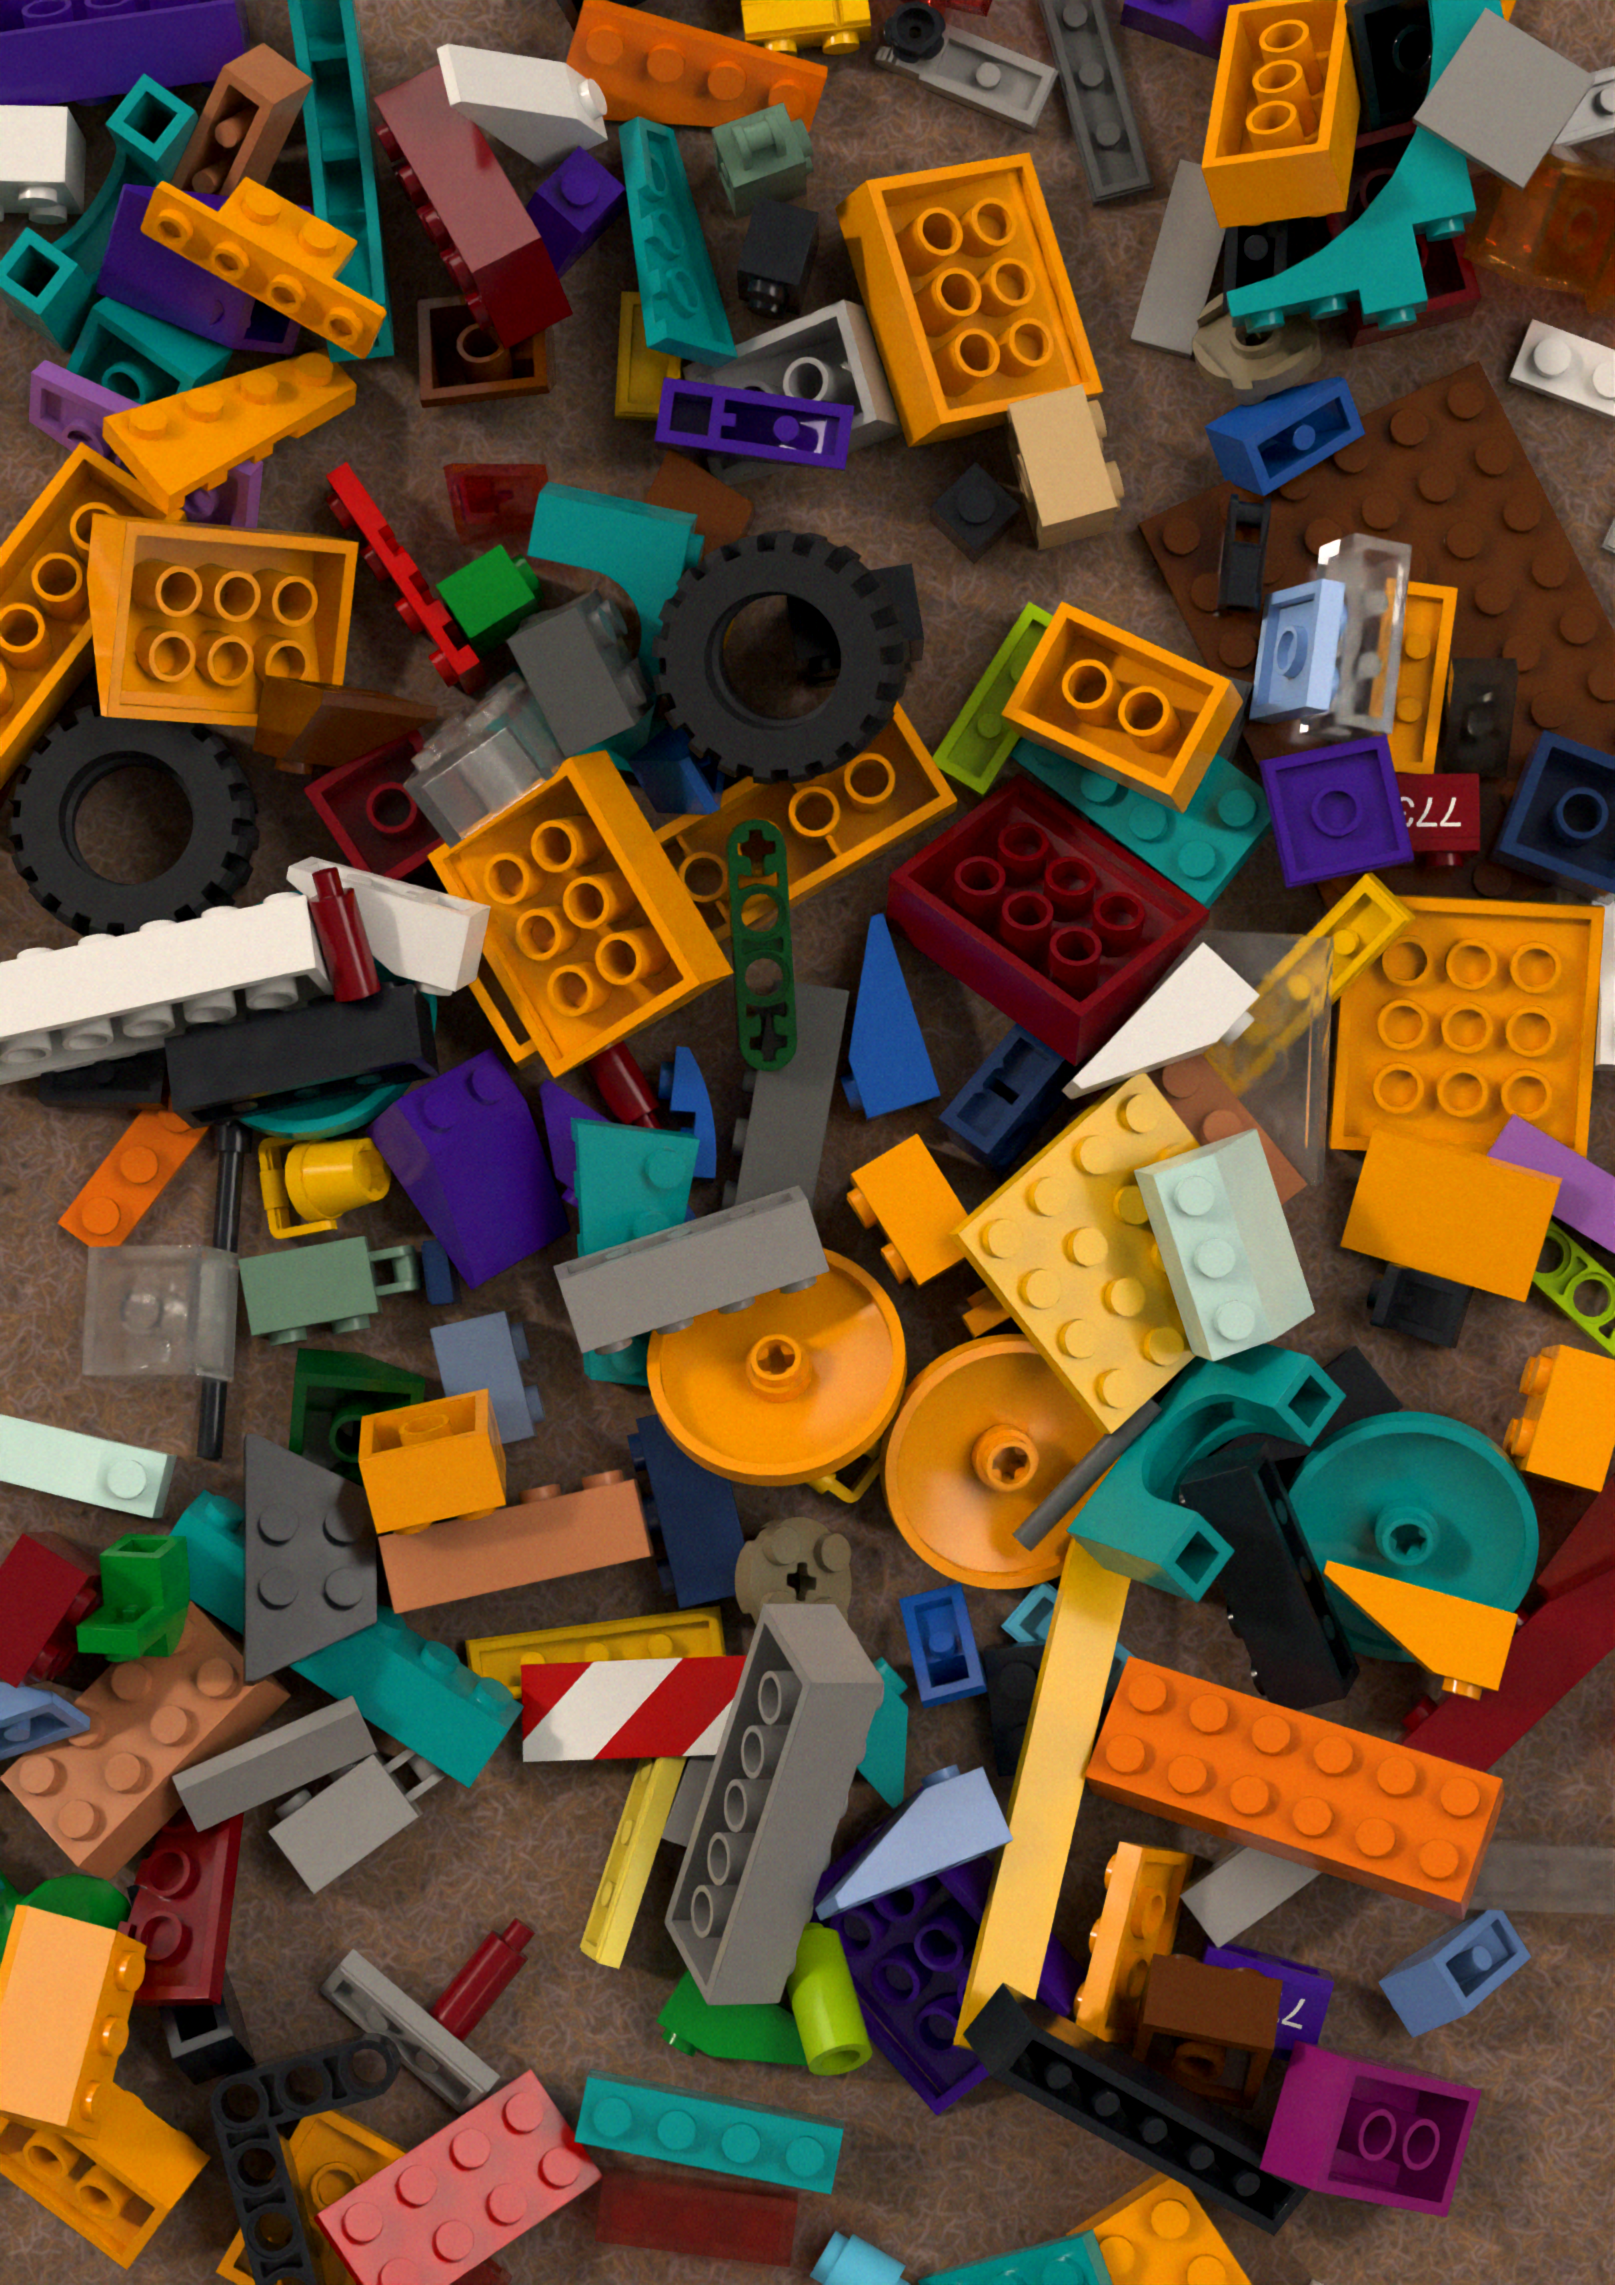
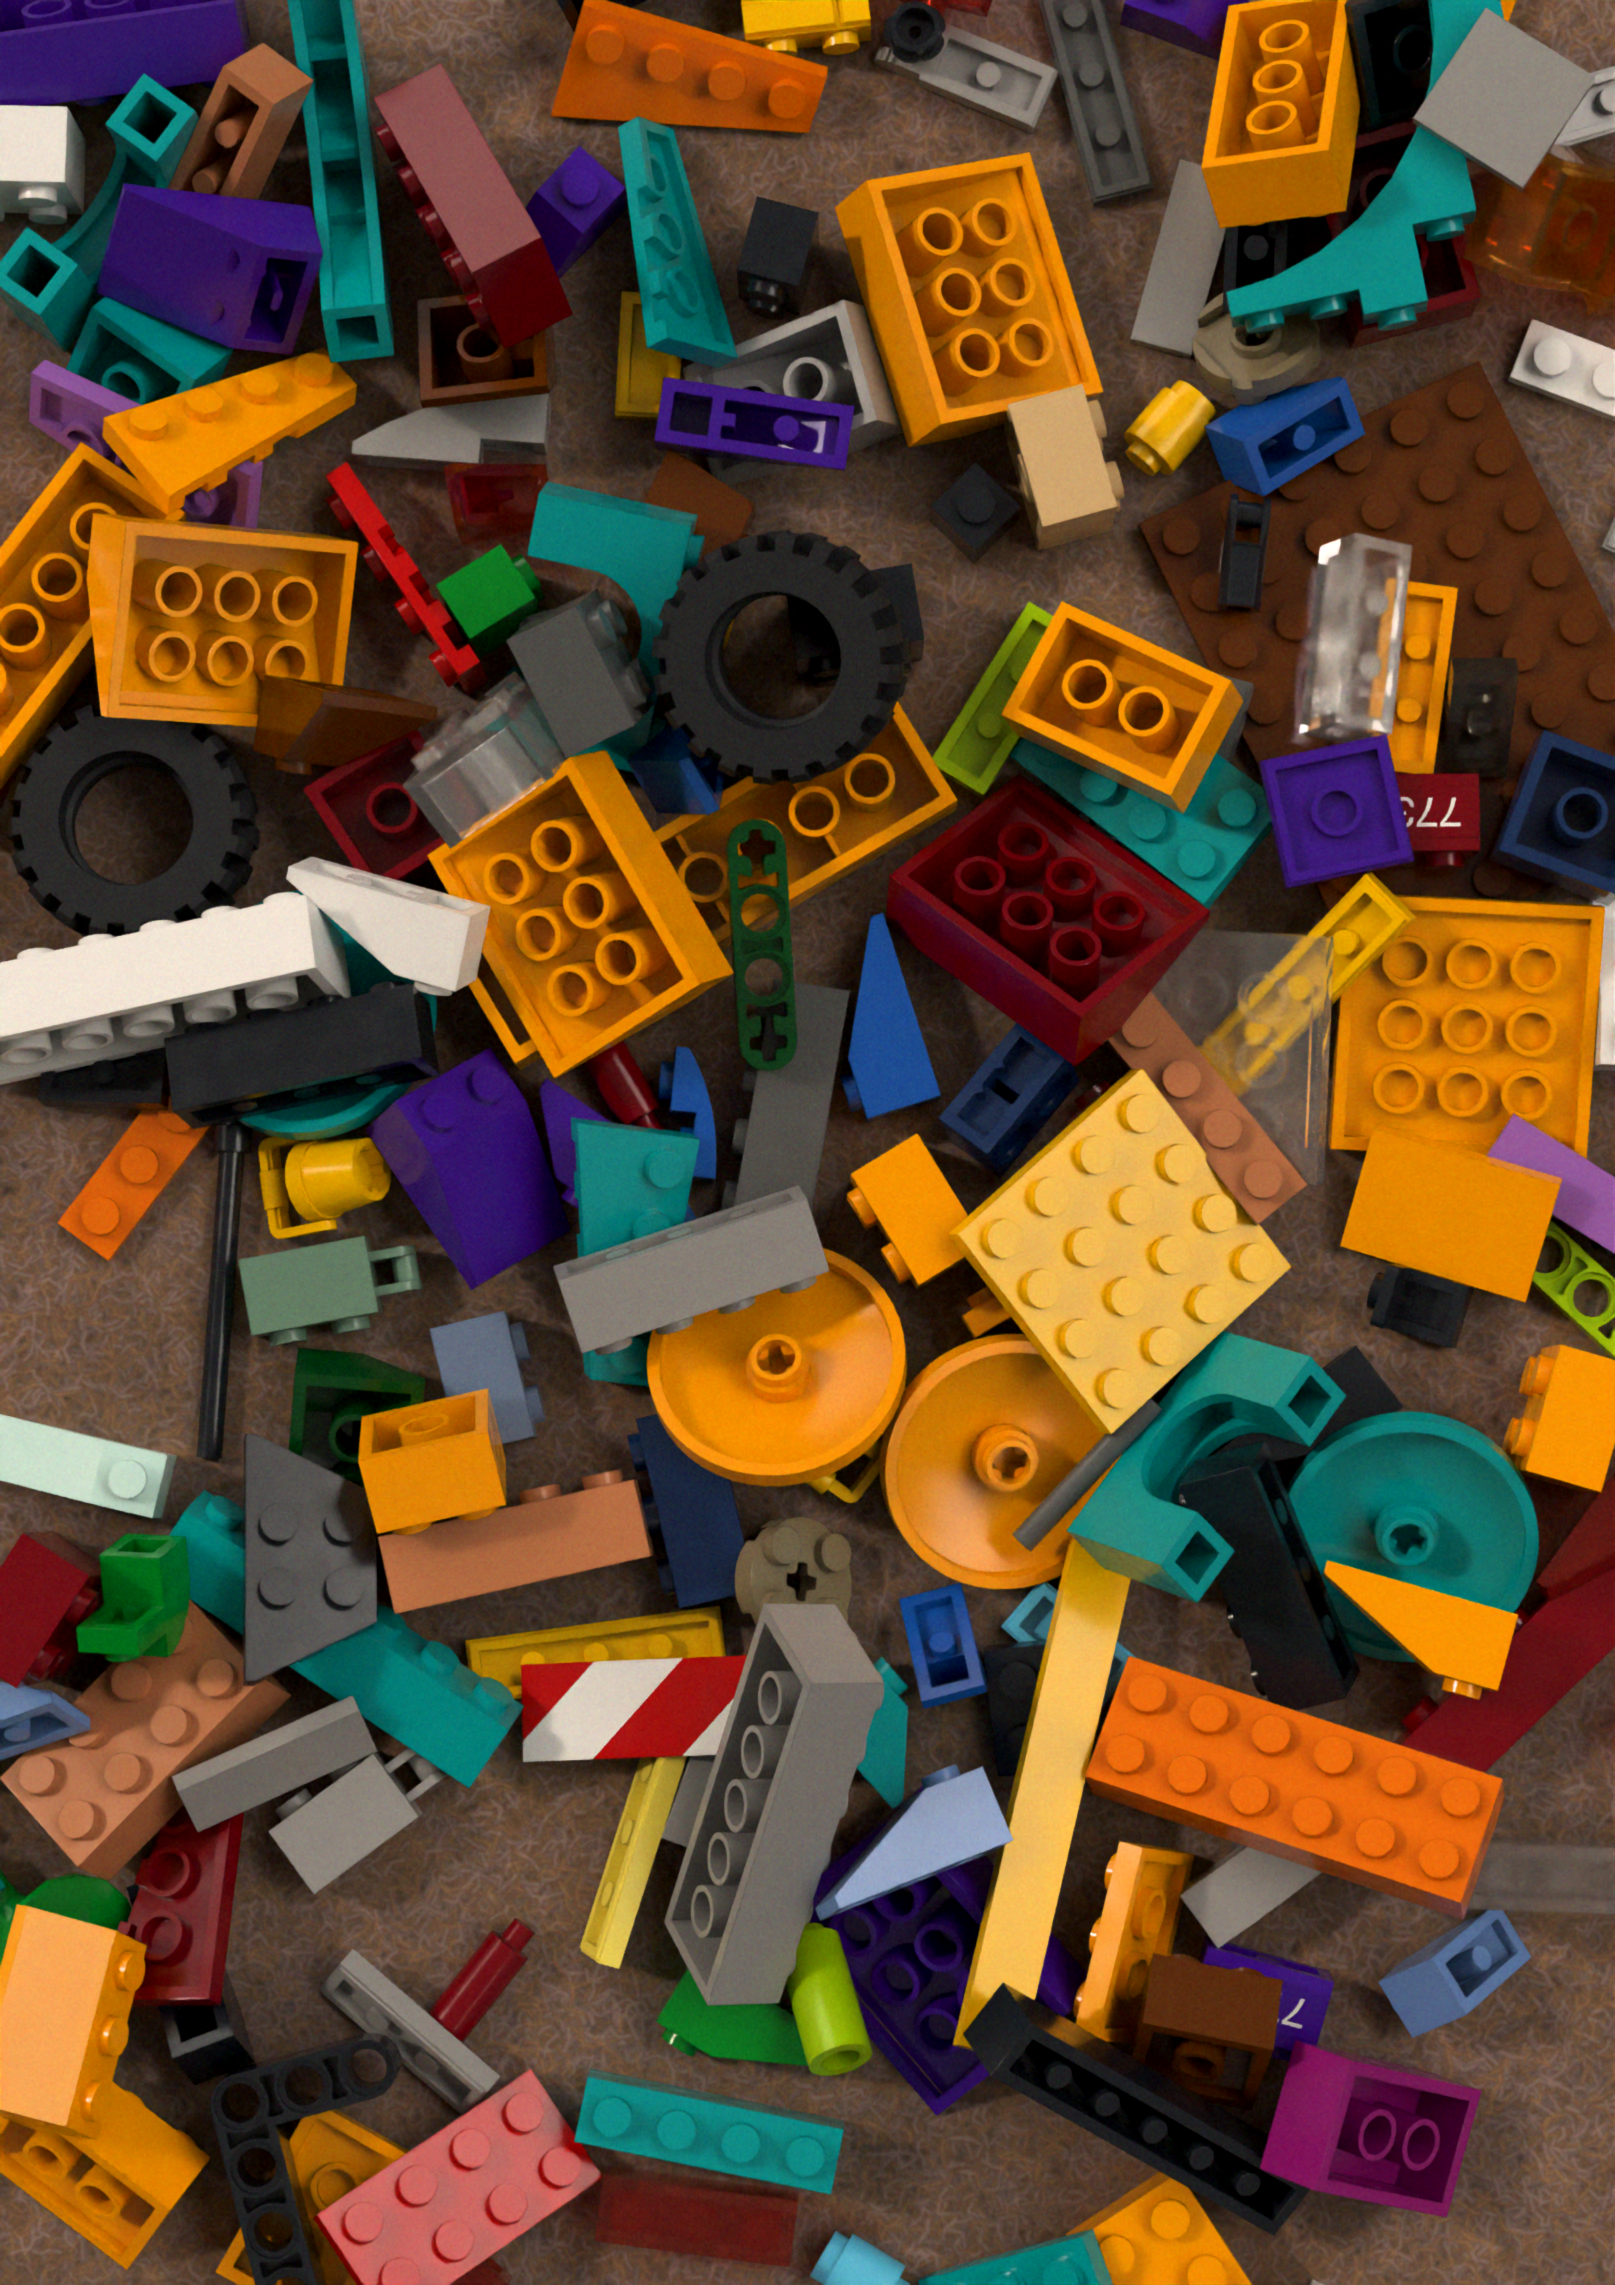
(160, 1314): clear brick -> none
(272, 255): light orange bracket -> none
(342, 938): dark red cylinder -> none
(440, 1275): dark blue tile -> none
(457, 434): none -> light grey slope
(525, 101): white slope -> none
(762, 158): sand green brick -> none
(1168, 429): none -> yellow brick
(1180, 1020): white slope -> none
(1225, 1245): light aqua slope -> none
(1298, 651): light blue plate -> none

